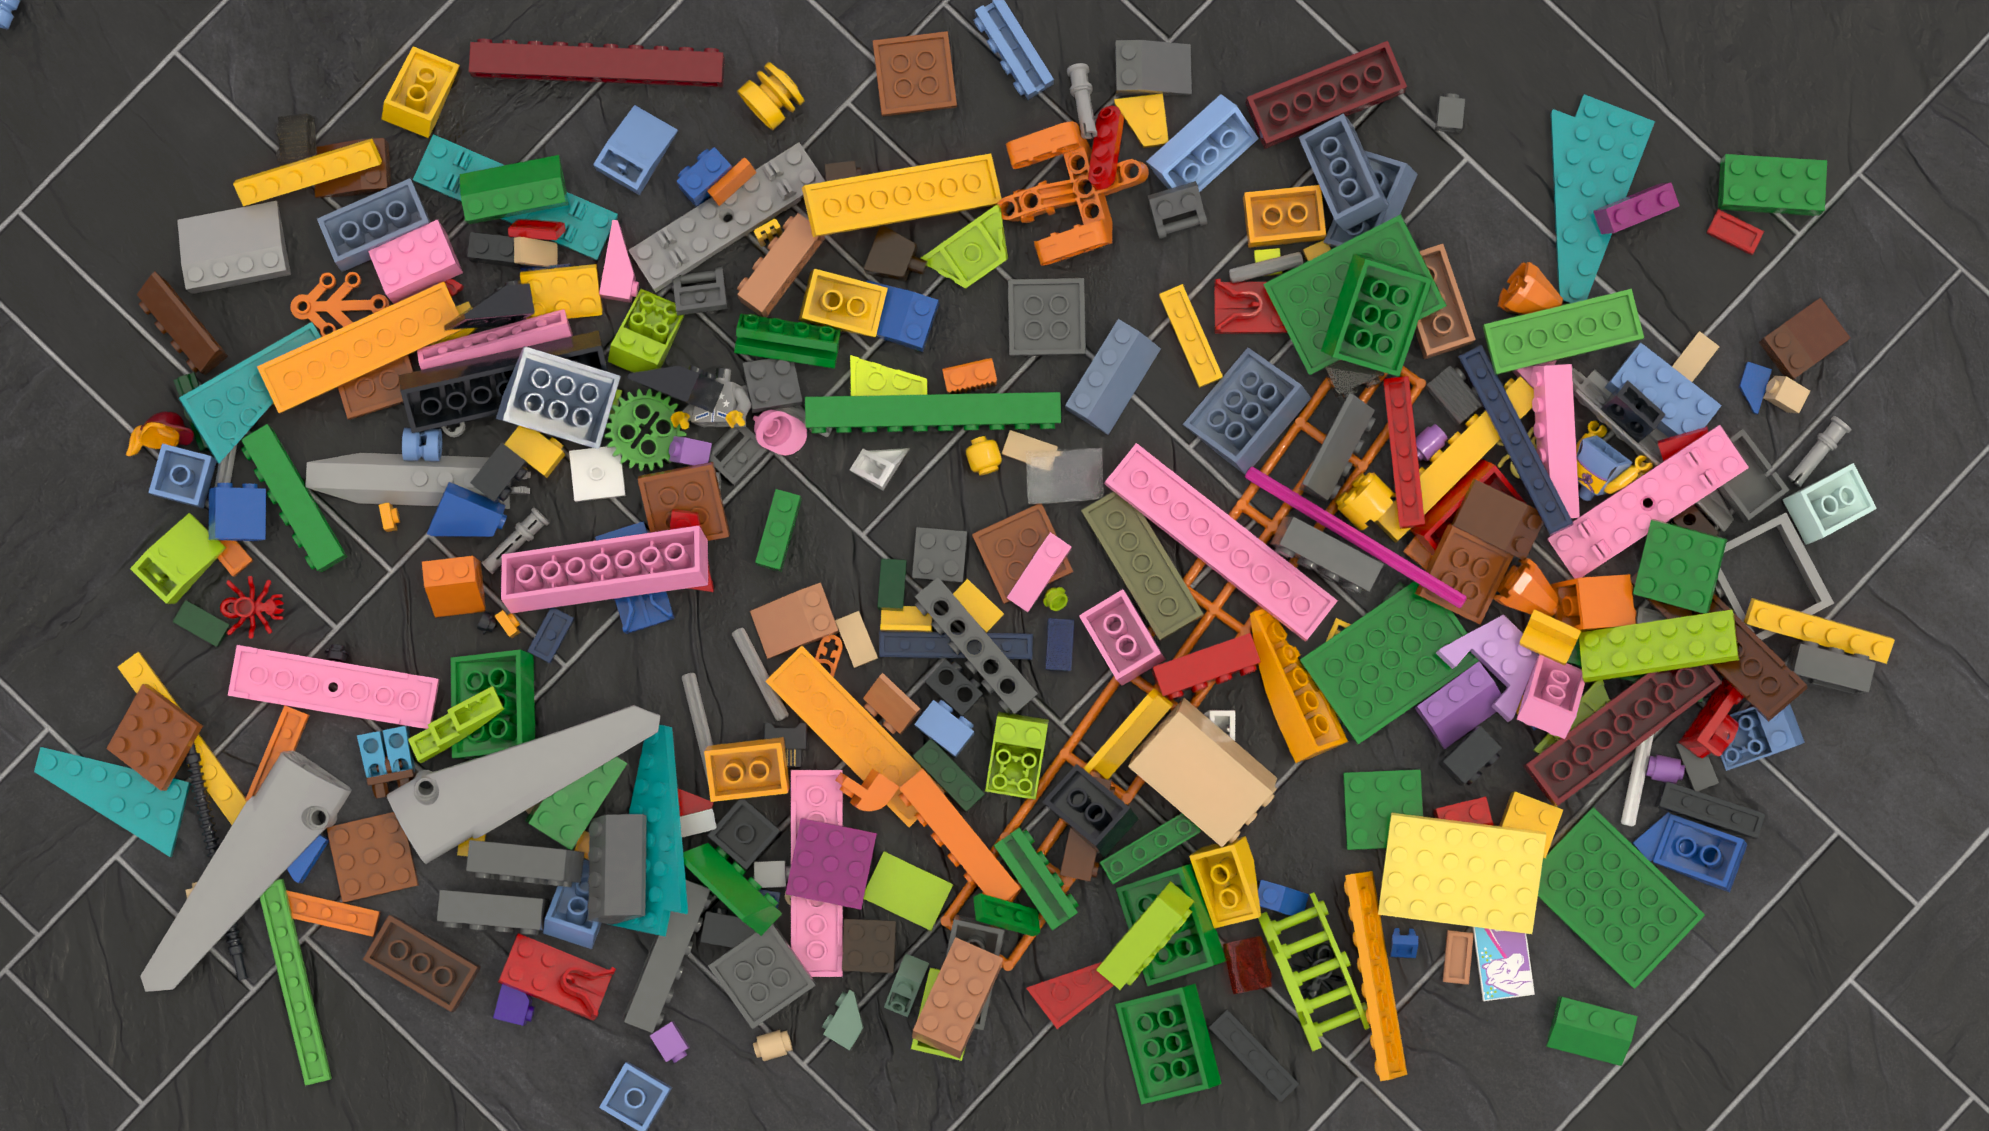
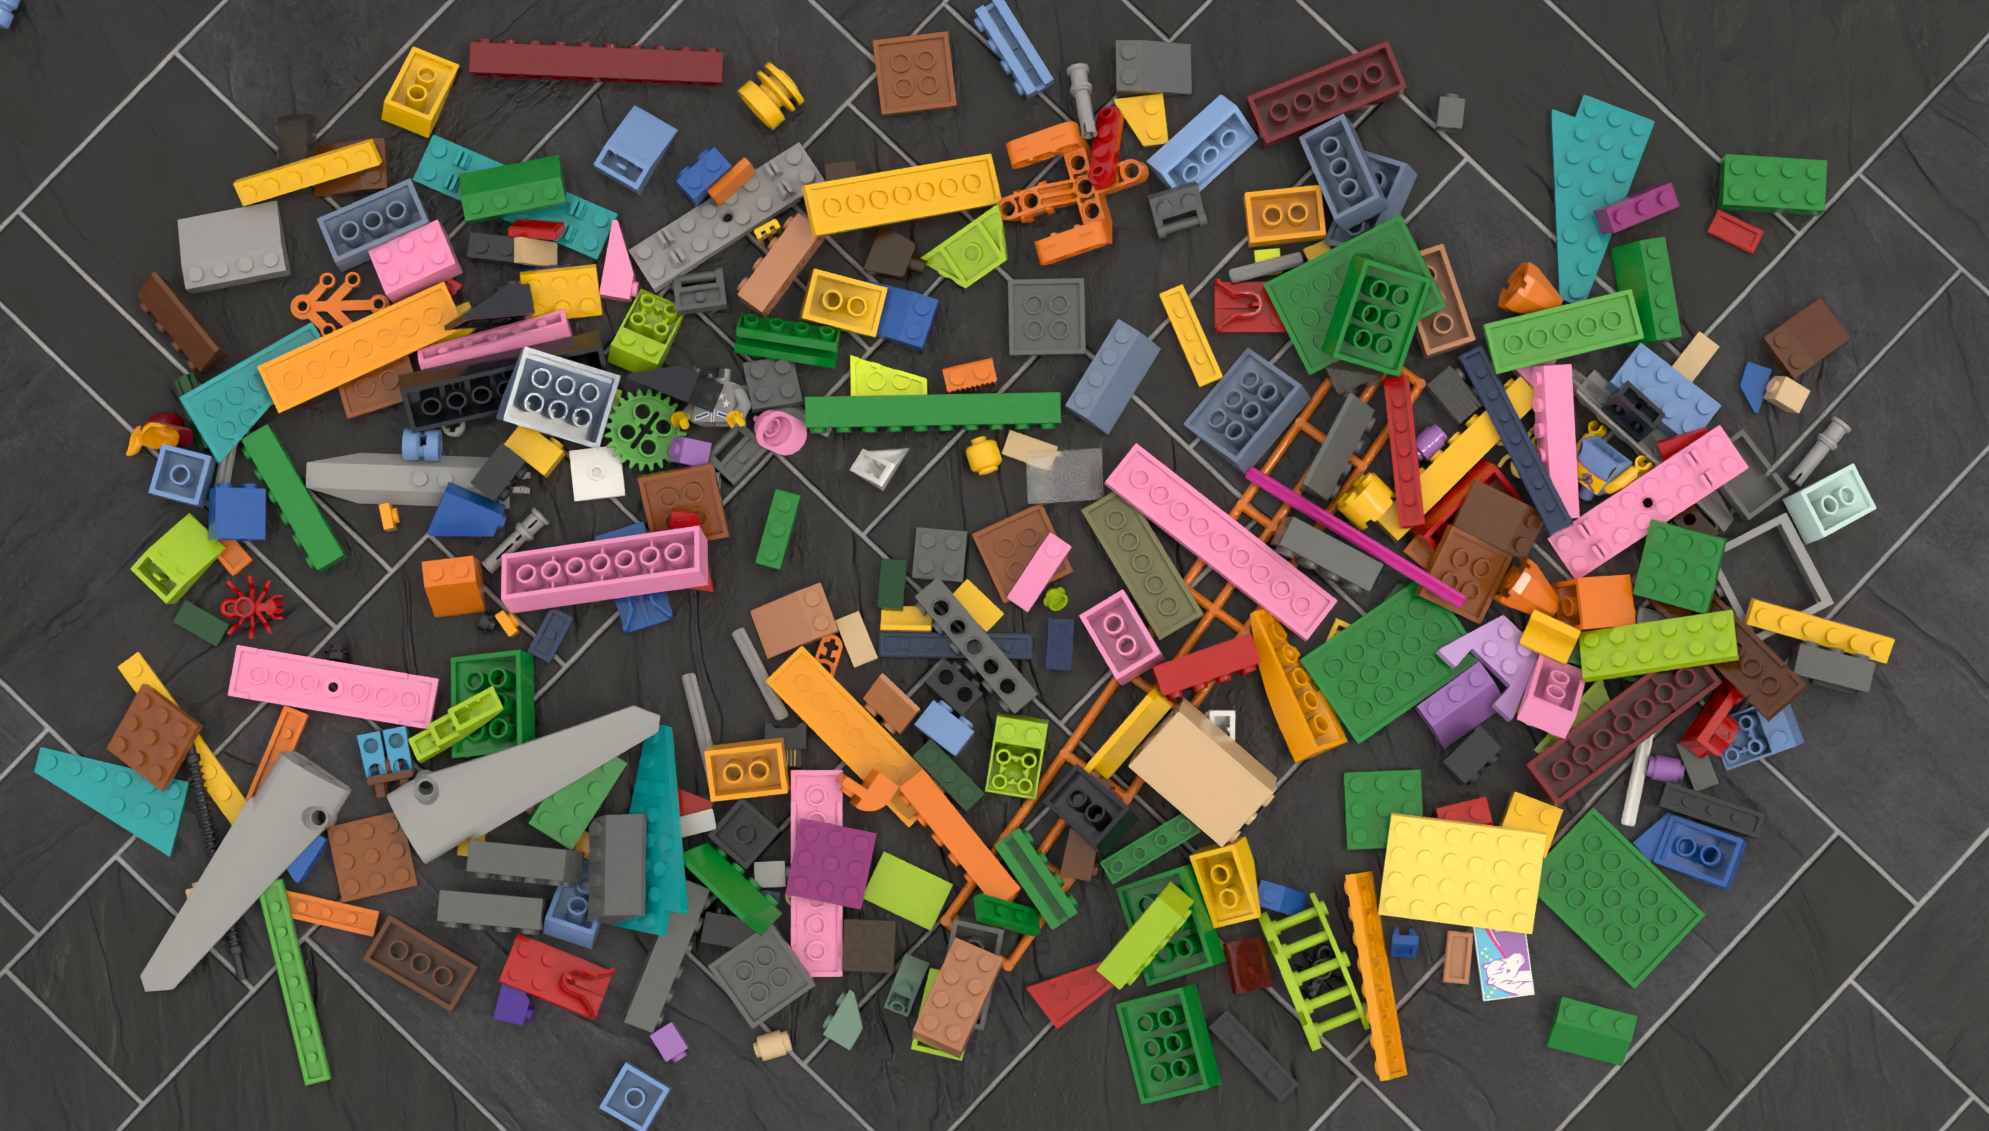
(1647, 271): none -> green slope

